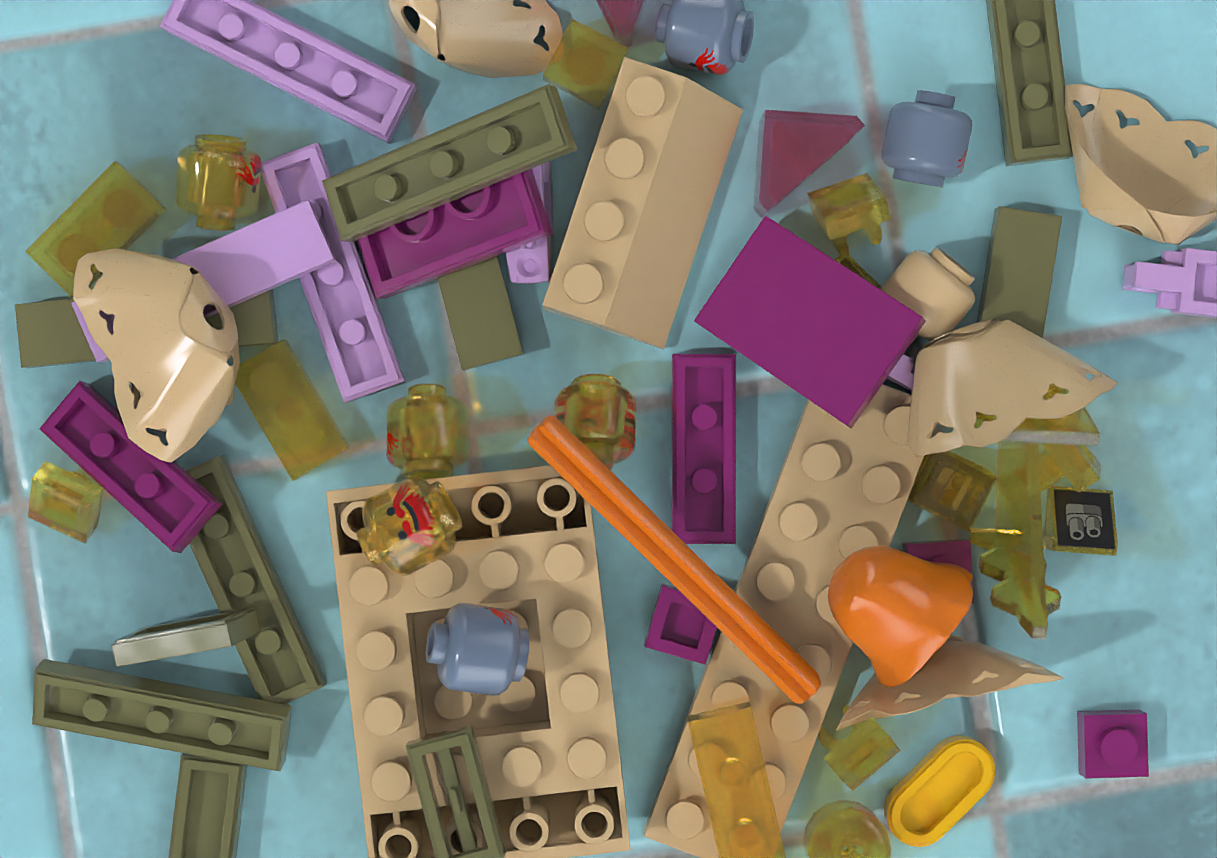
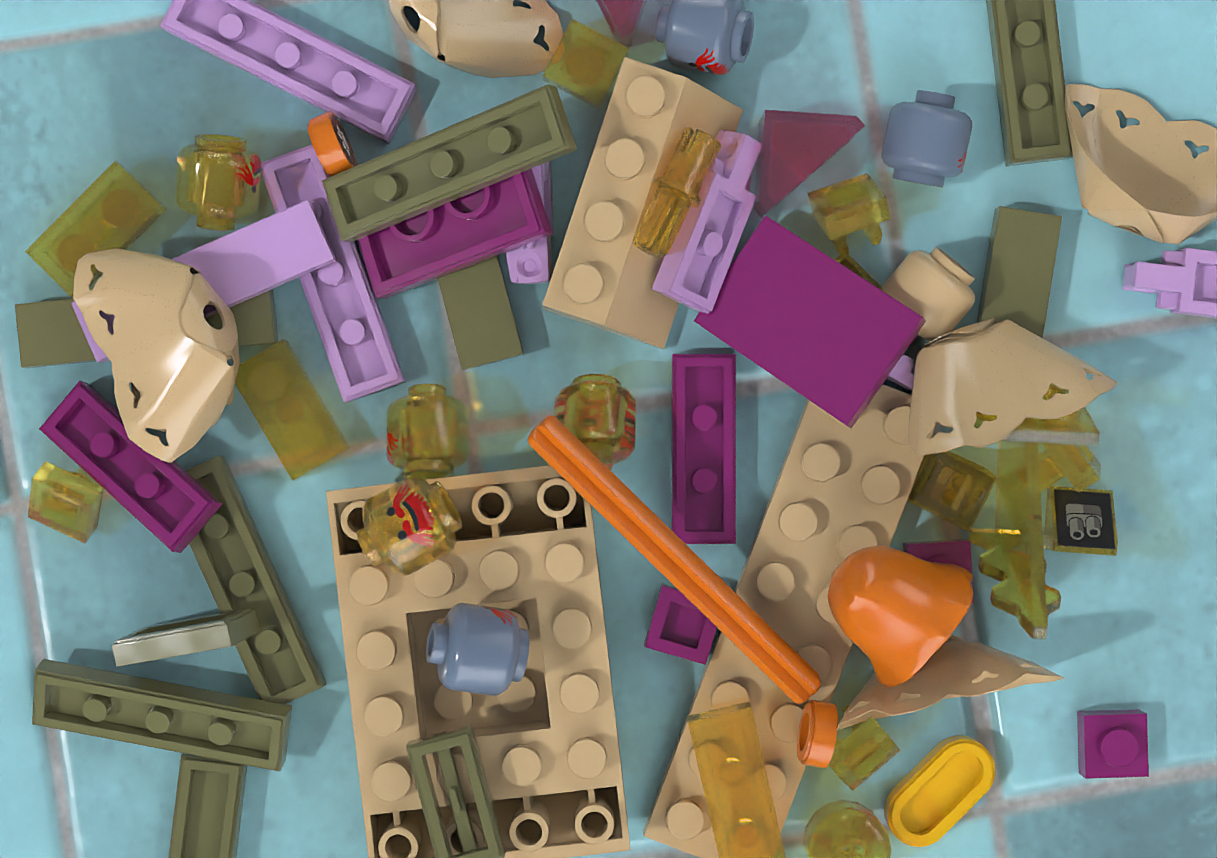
(331, 143): none -> orange tile
(676, 191): none -> clear yellow axle
(711, 232): none -> lavender hinge
(817, 733): none -> orange tile

